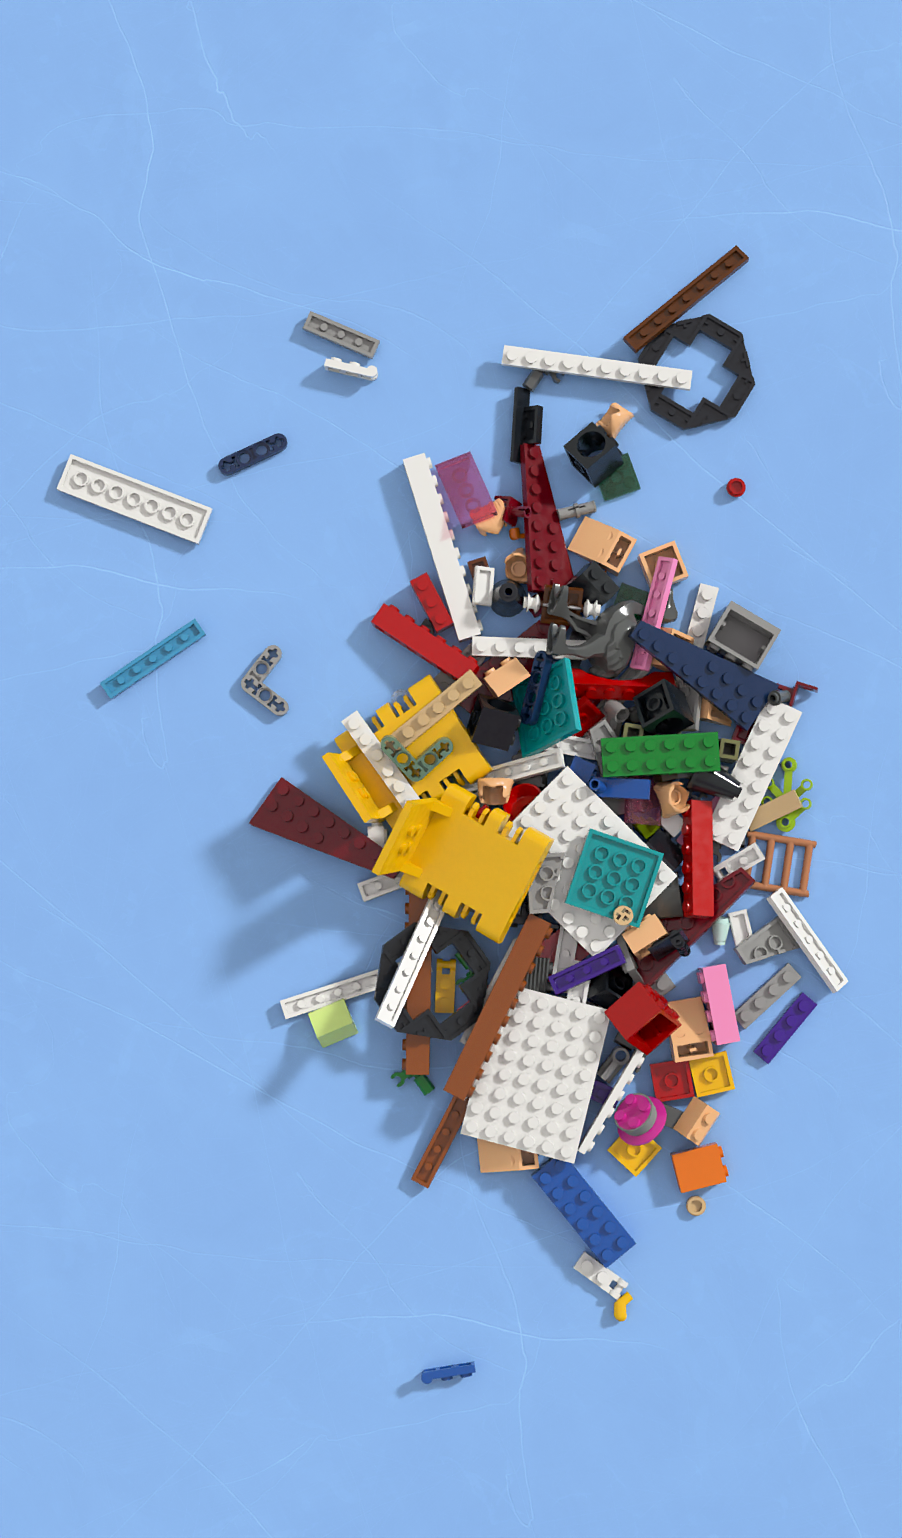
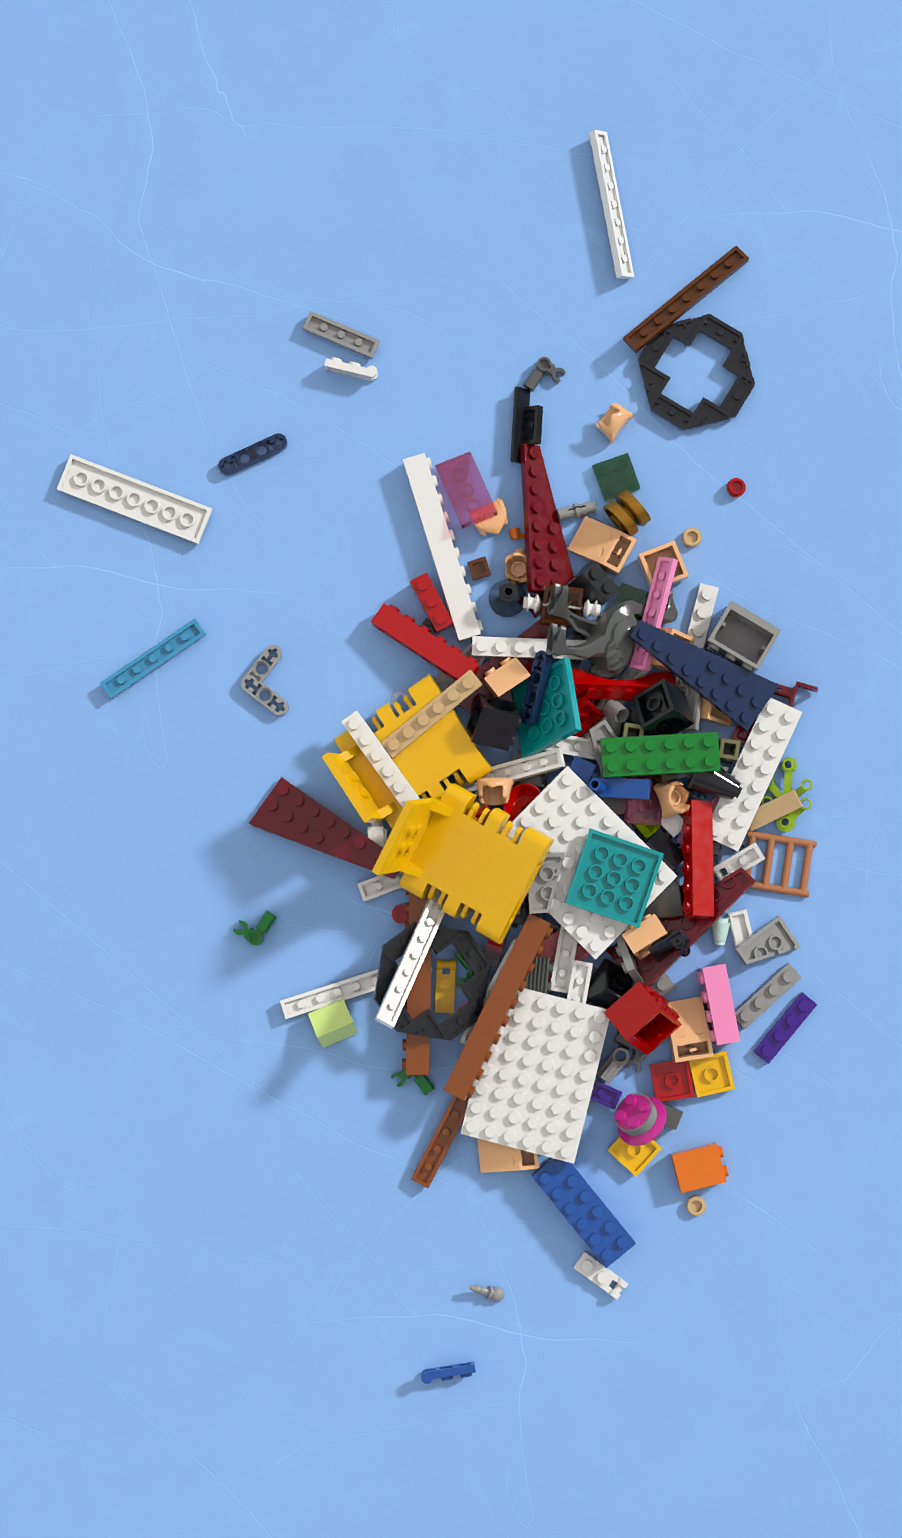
(256, 936): none -> green bar
(399, 915): none -> red plate
(418, 762): sand green beam -> none
(483, 586): white tile -> none
(493, 952): none -> leg
(496, 1294): none -> light grey bar
(513, 510): dark red bracket -> none
(587, 969): dark purple plate -> none
(594, 468): black brick -> none
(596, 367): white plate -> none
(607, 1108): white plate -> none
(611, 204): none -> white plate
(620, 1307): yellow arm -> none
(622, 915): tan tile -> none
(626, 513): none -> pearl gold wheel
(691, 537): none -> tan tile
(696, 1121): light nougat slope -> none
(776, 697): dark grey pin -> none
(807, 940): white plate -> none

